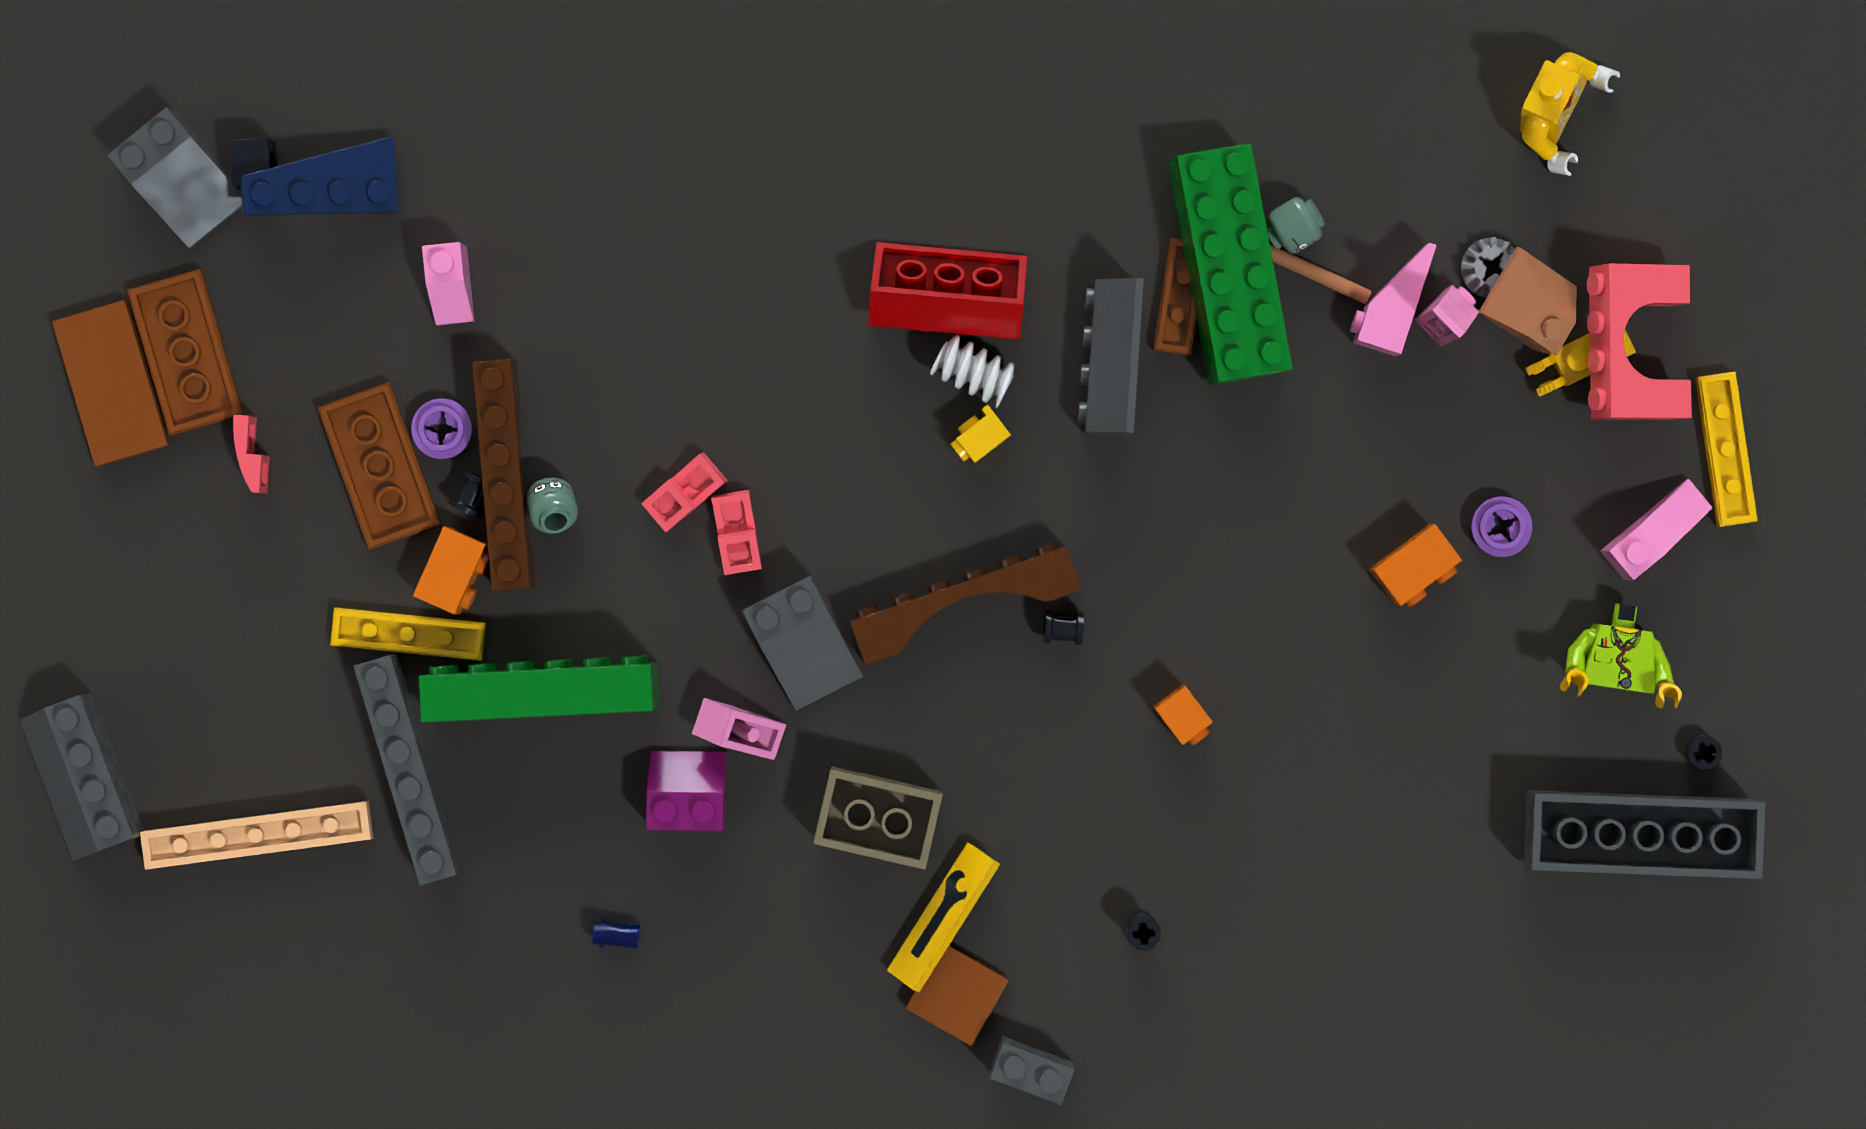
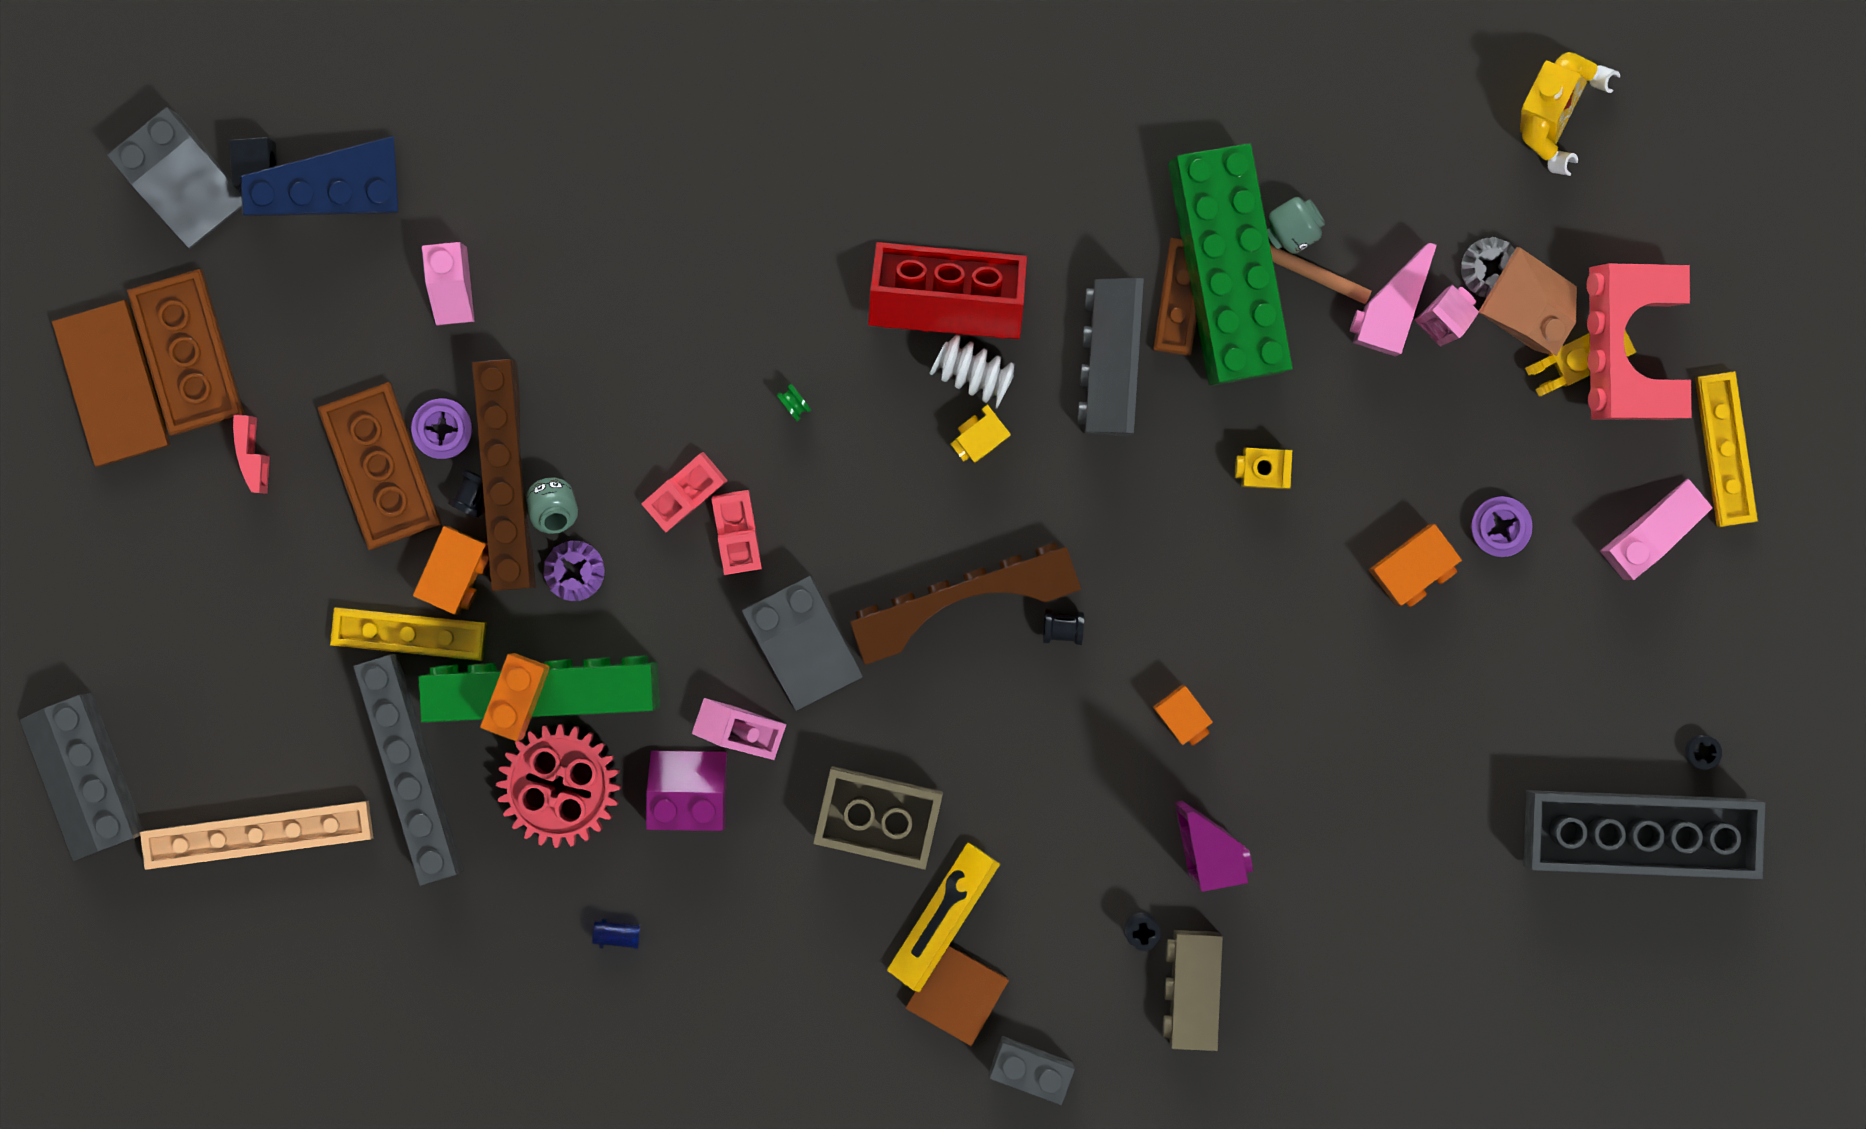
(515, 697): none -> orange brick
(550, 819): none -> coral gear
(592, 570): none -> medium lavender gear
(794, 402): none -> green bush
(1193, 990): none -> dark tan brick
(1210, 852): none -> magenta slope
(1277, 478): none -> yellow brick
(1620, 659): lime torso -> none

